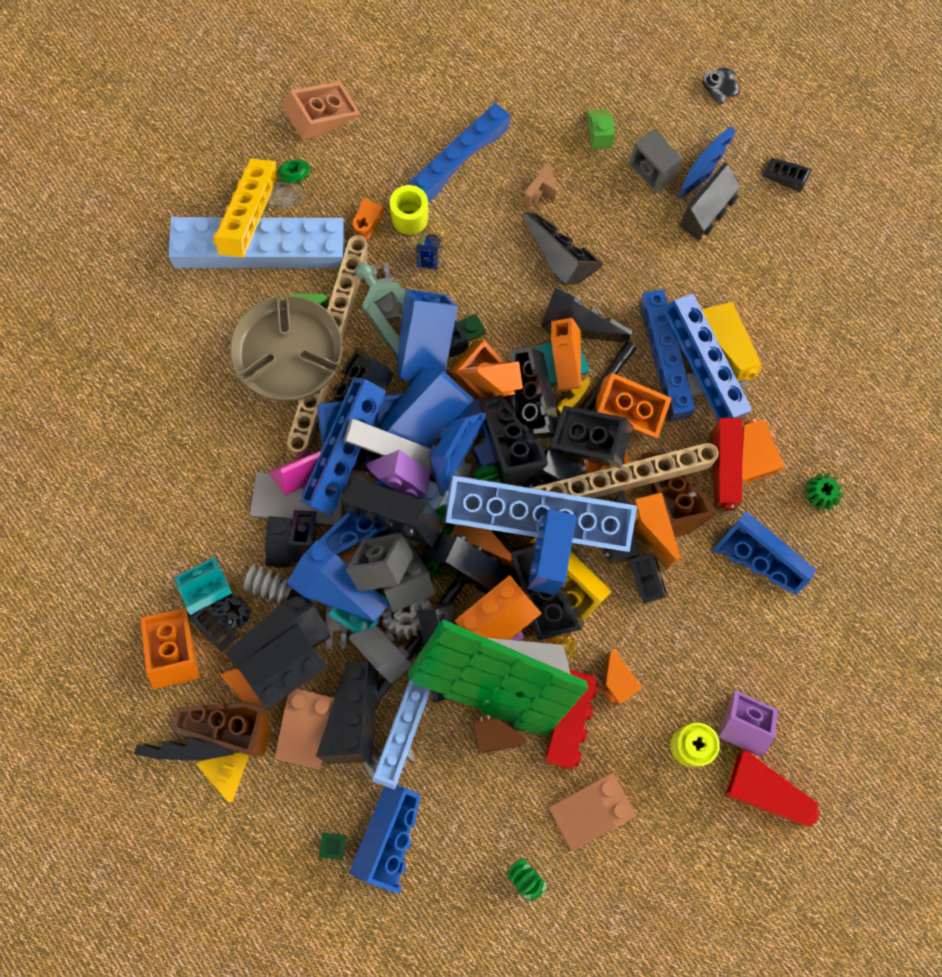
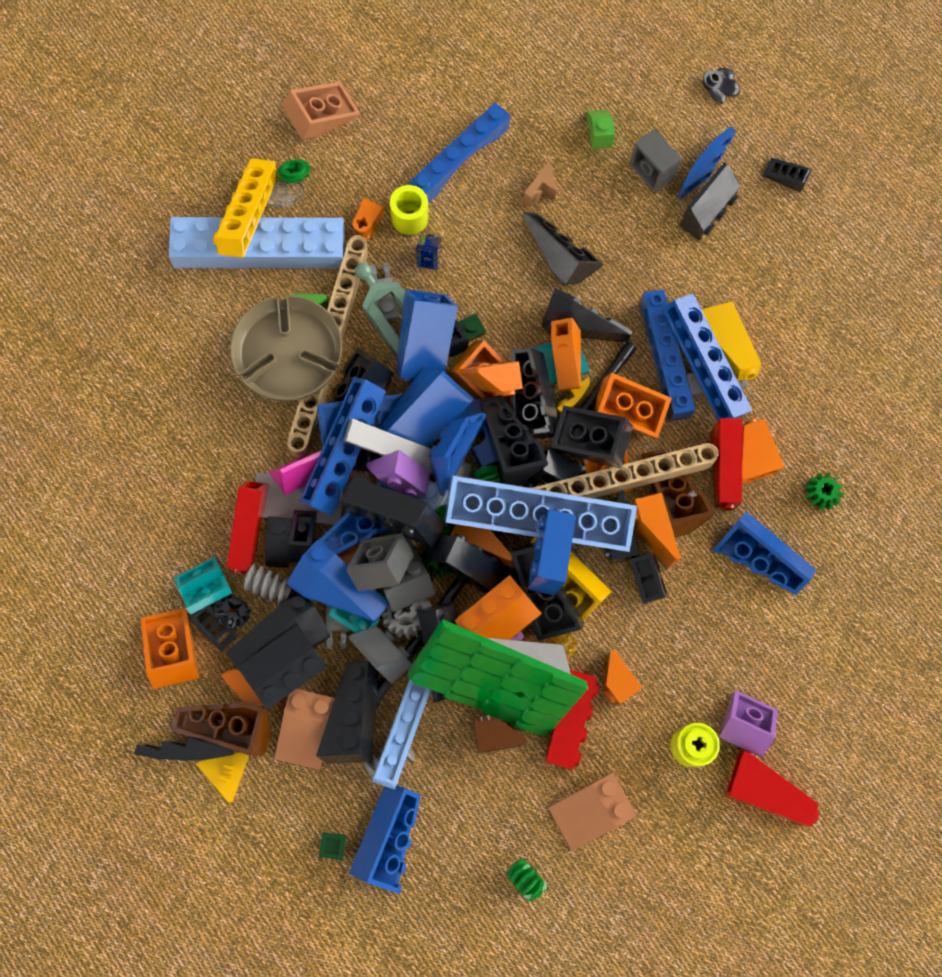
(247, 525): none -> red slope

